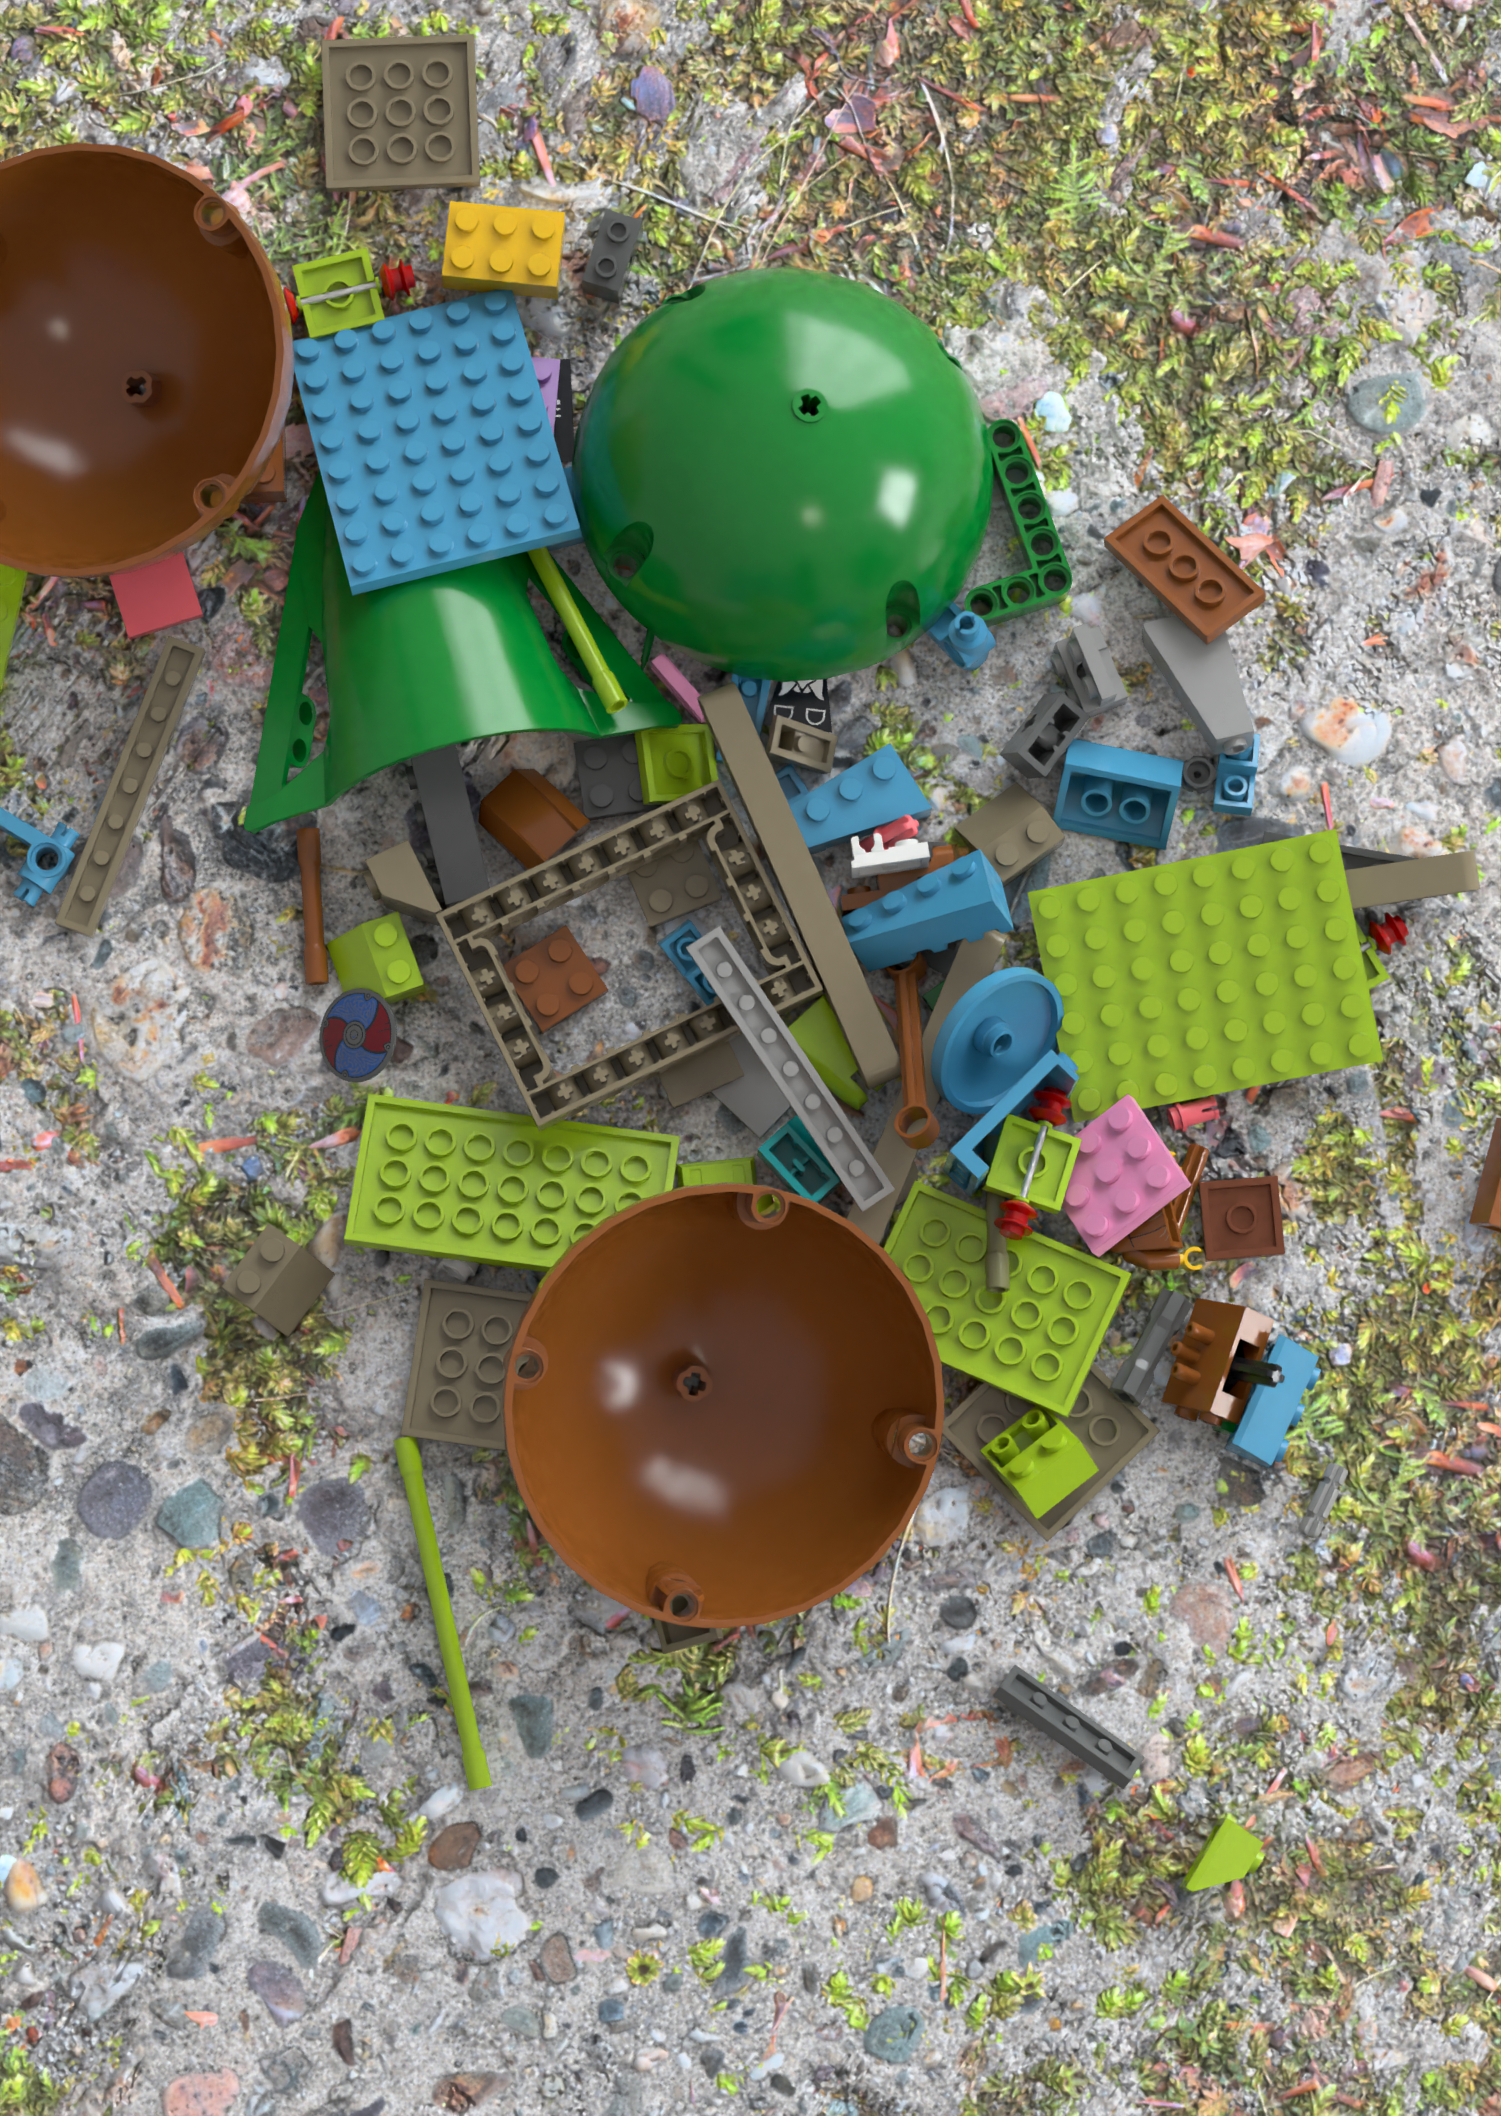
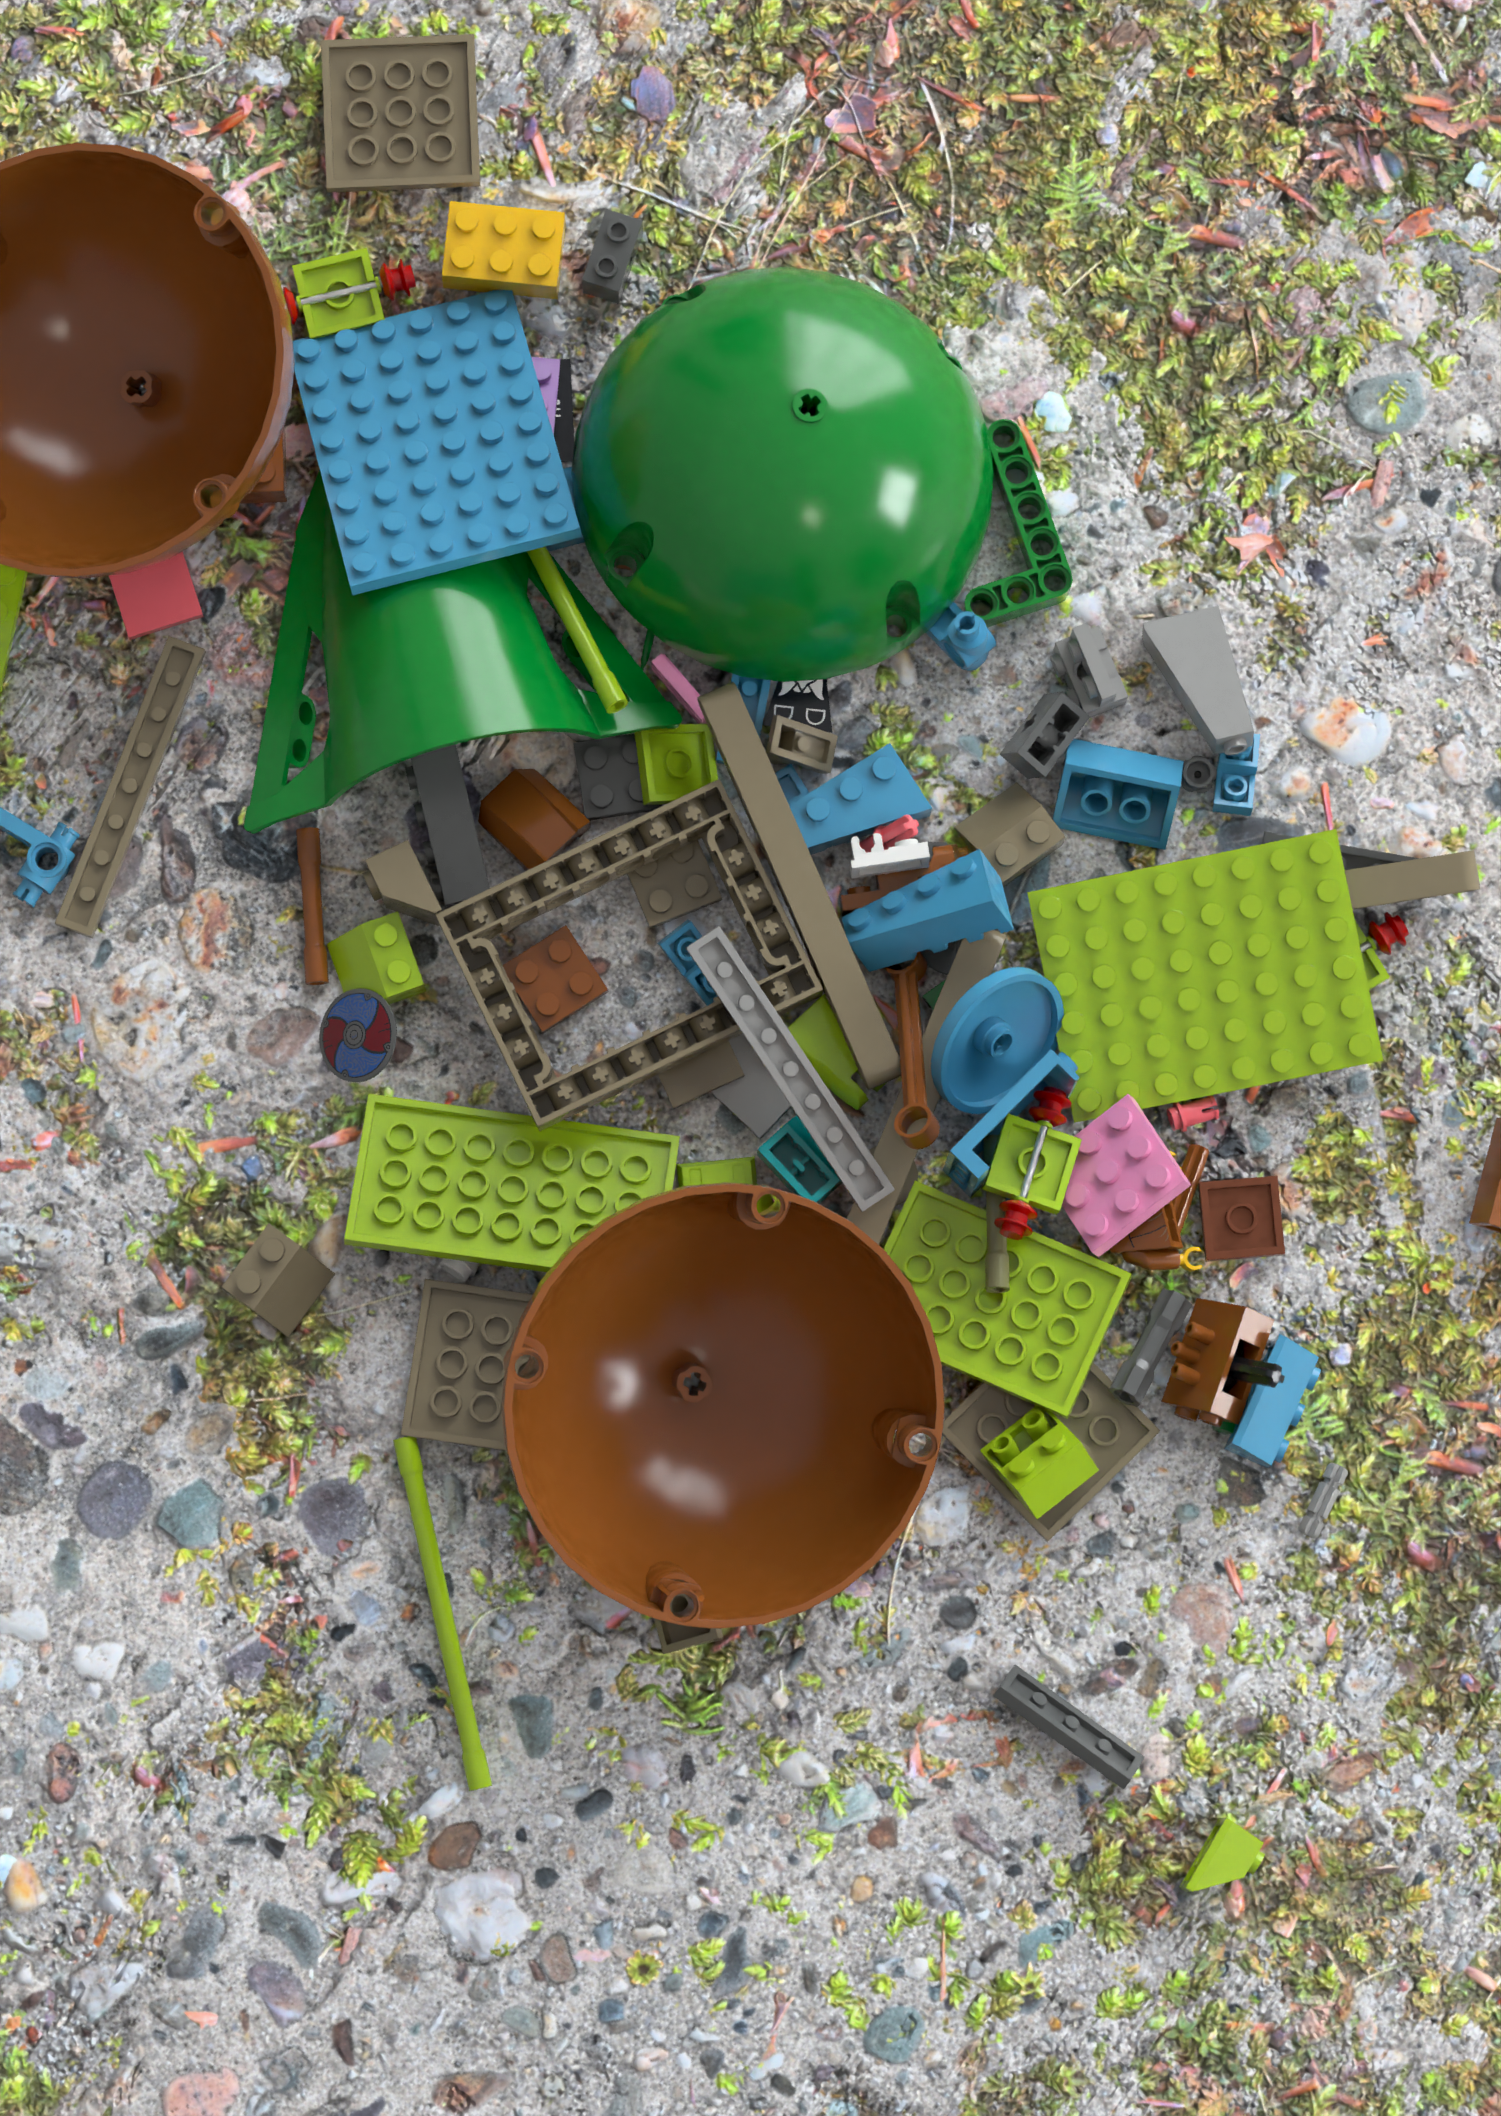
(1184, 569): dark orange plate -> none

